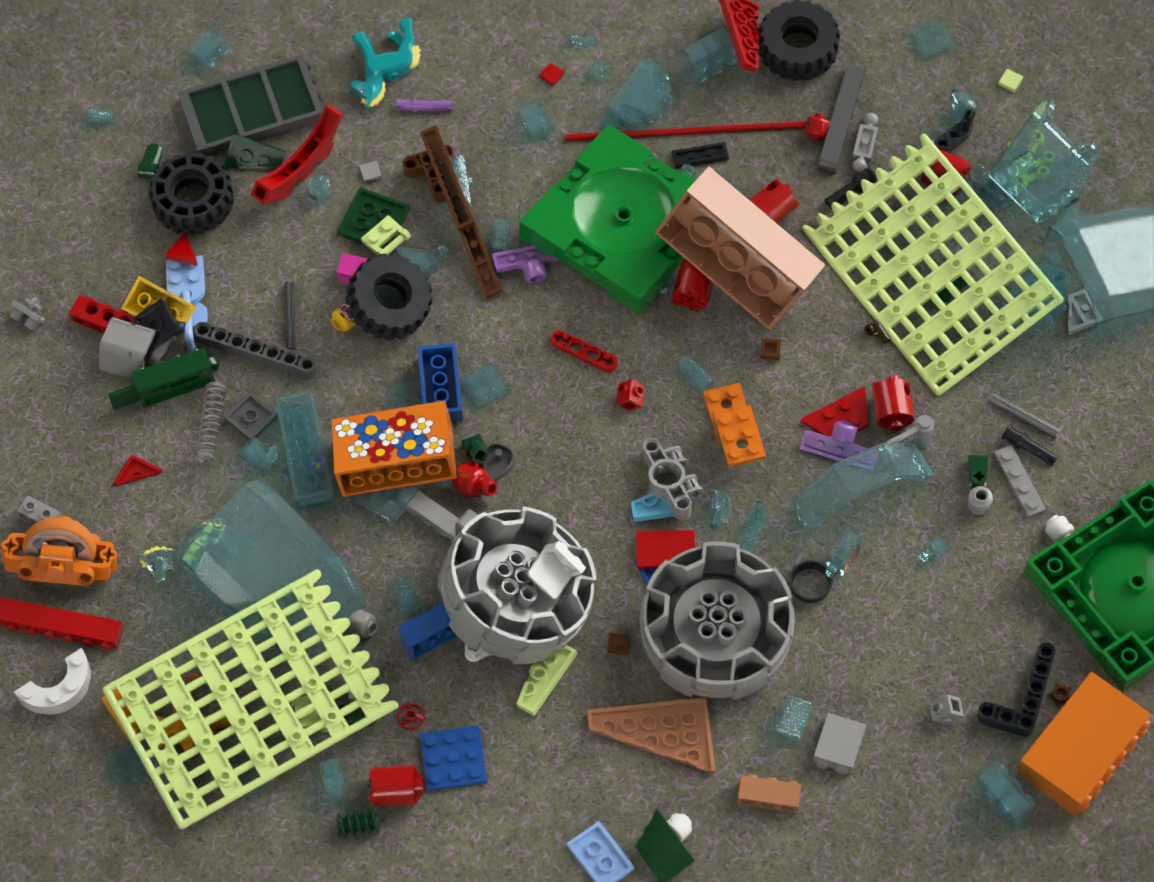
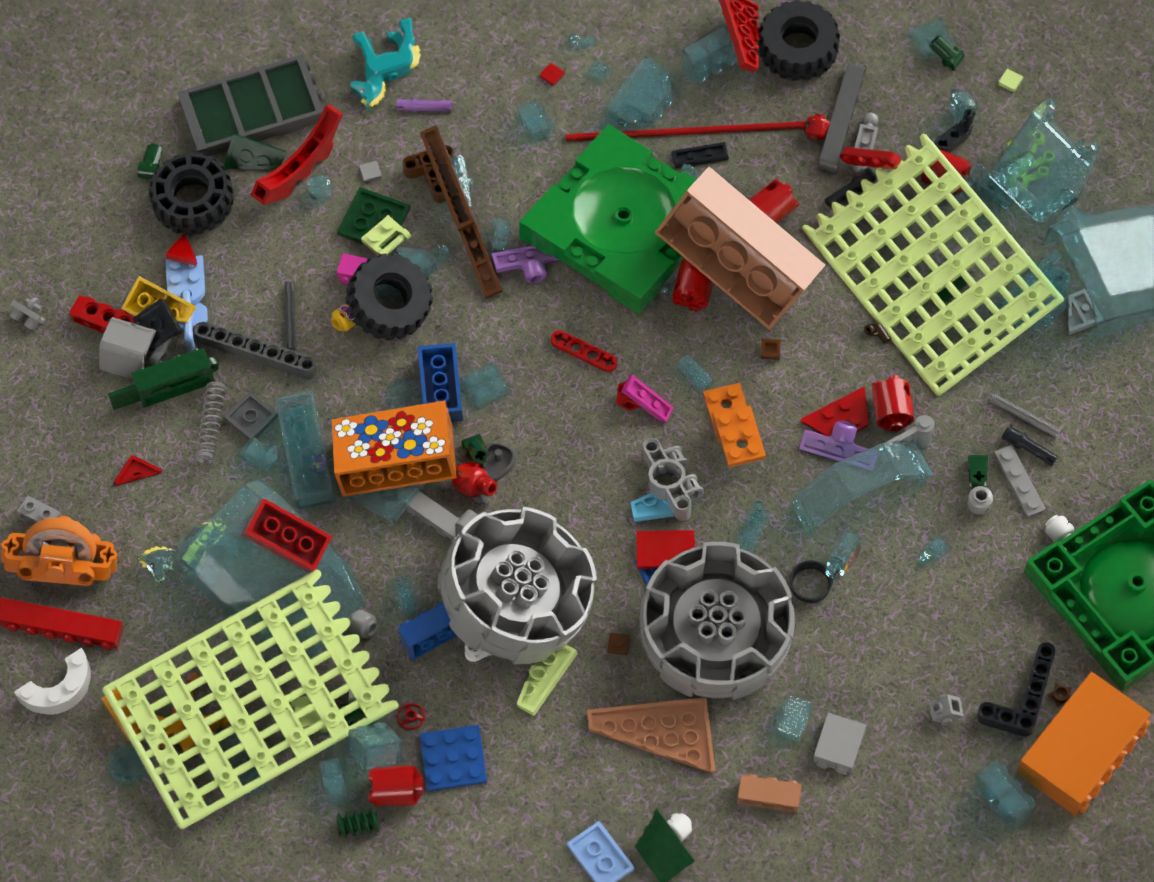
(99, 116): clear light blue cone -> none
(208, 49): clear light blue brick -> none
(286, 535): none -> red brick
(374, 745): none -> clear light blue brick
(554, 568): white bracket -> none
(647, 399): none -> dark pink tile
(721, 505): clear light blue plate -> none
(870, 158): none -> red beam
(950, 55): none -> dark green piece

